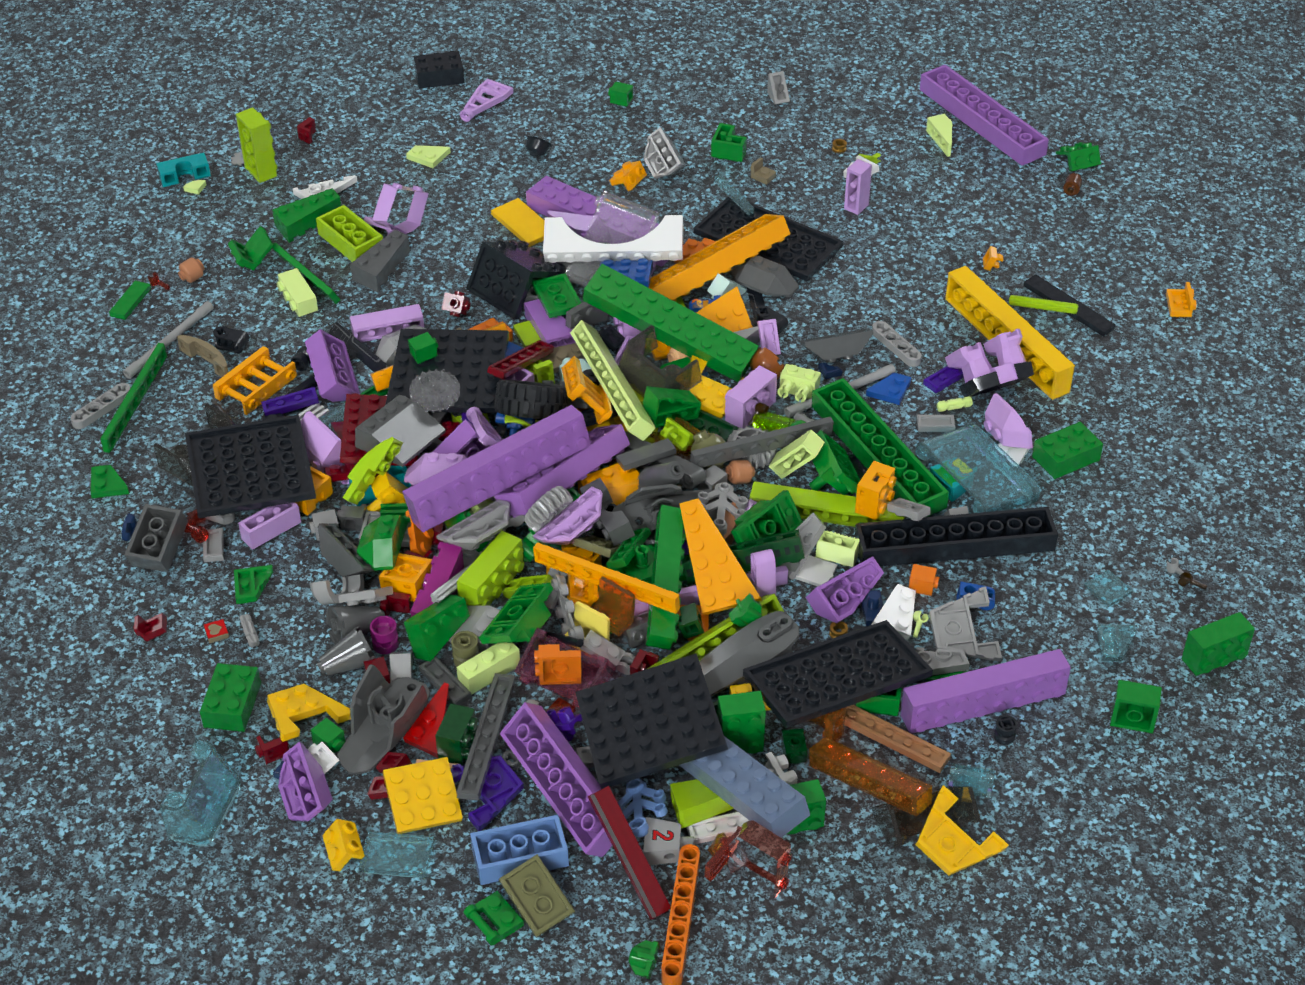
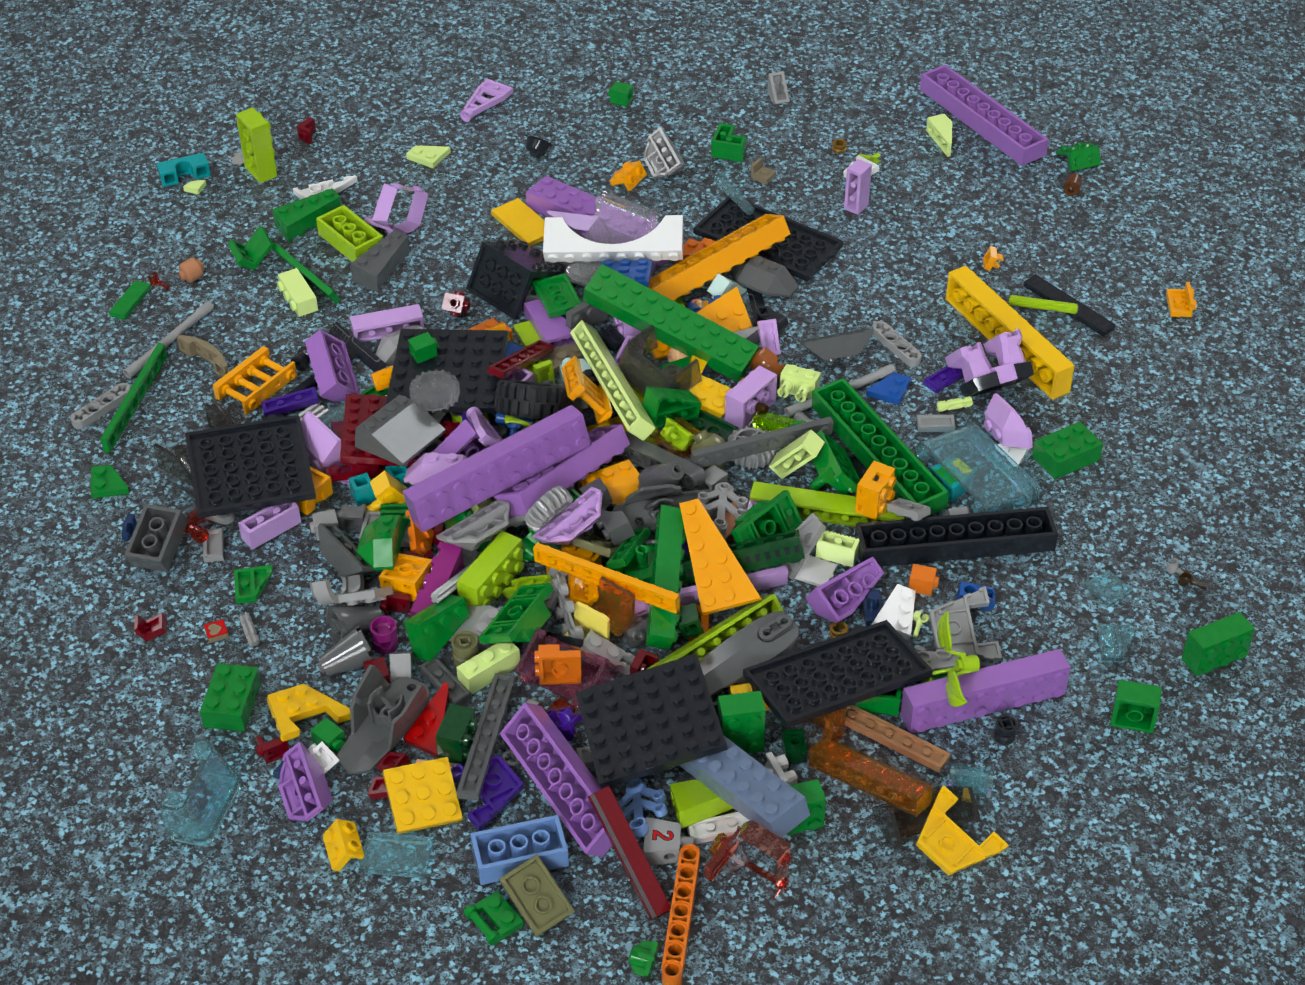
(231, 339): black piece -> none
(375, 461): lime slope -> none
(439, 69): black brick -> none
(646, 454): dark grey tile -> none
(740, 472): nougat head -> none
(746, 611): green piece -> none
(763, 572): lavender beam -> none
(829, 371): dark blue tile -> none
(964, 664): none -> lime plant

